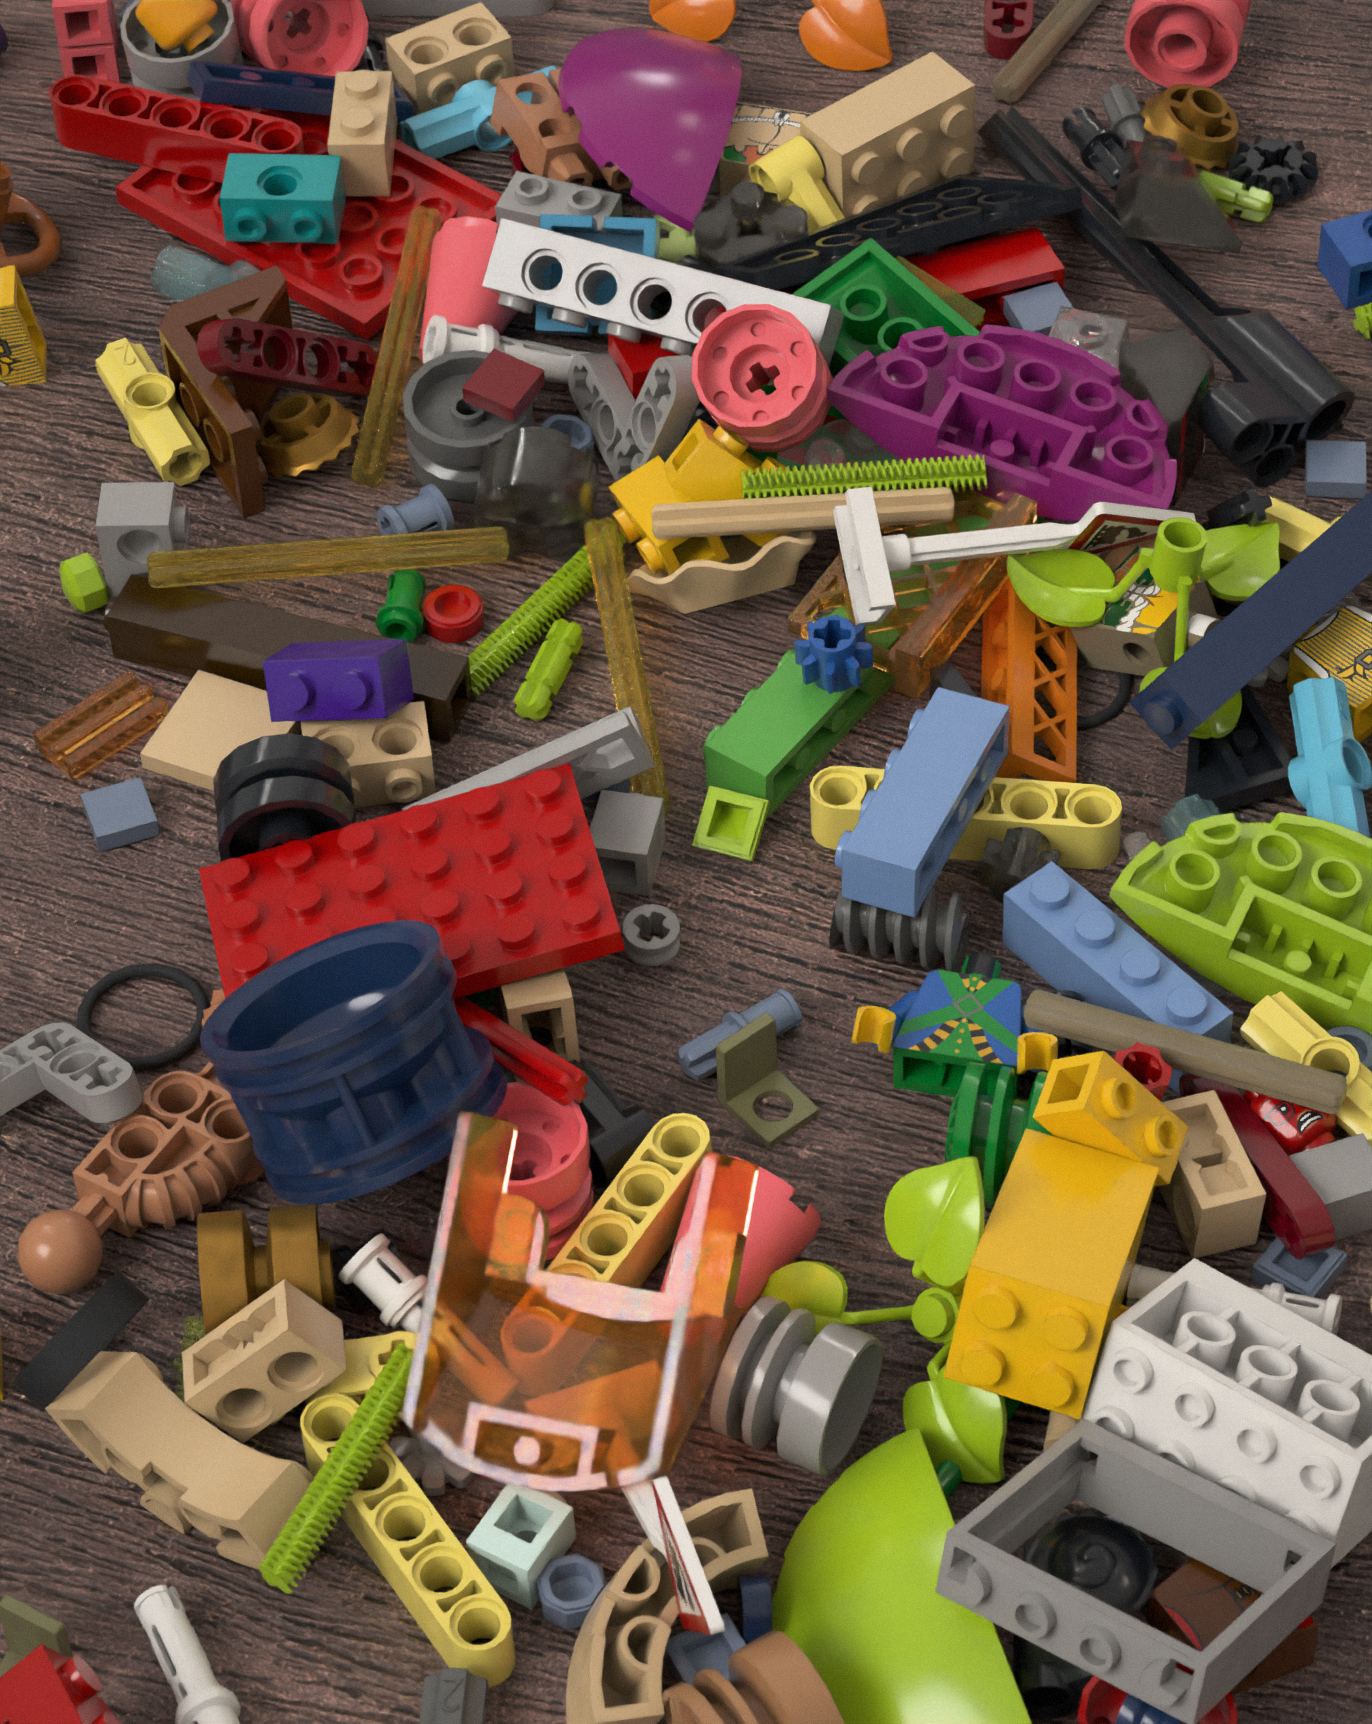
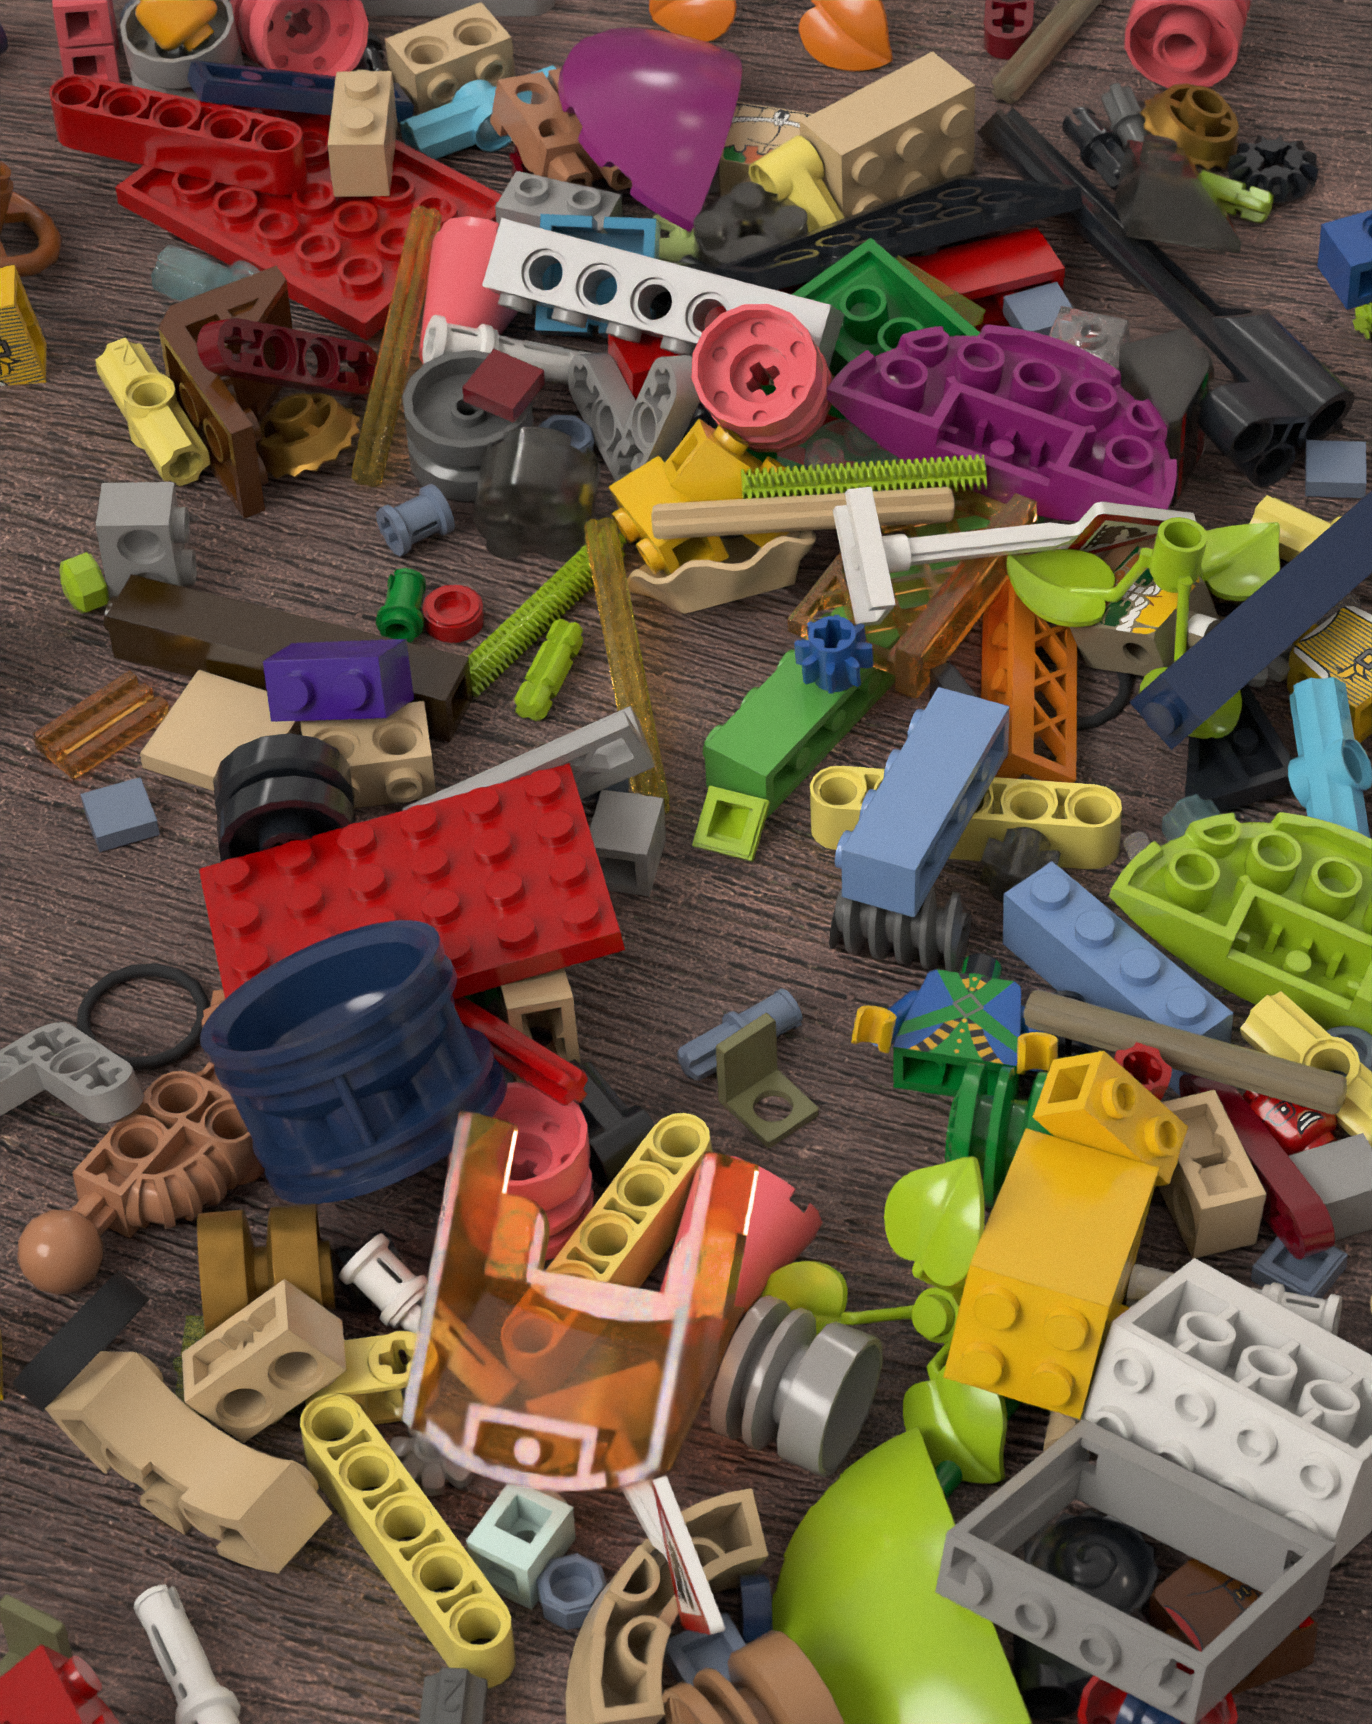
(282, 198): teal brick -> none
(327, 557): clear yellow axle -> none
(339, 1474): lime axle -> none
(645, 919): light grey bush -> none
(1238, 510): black axle -> none

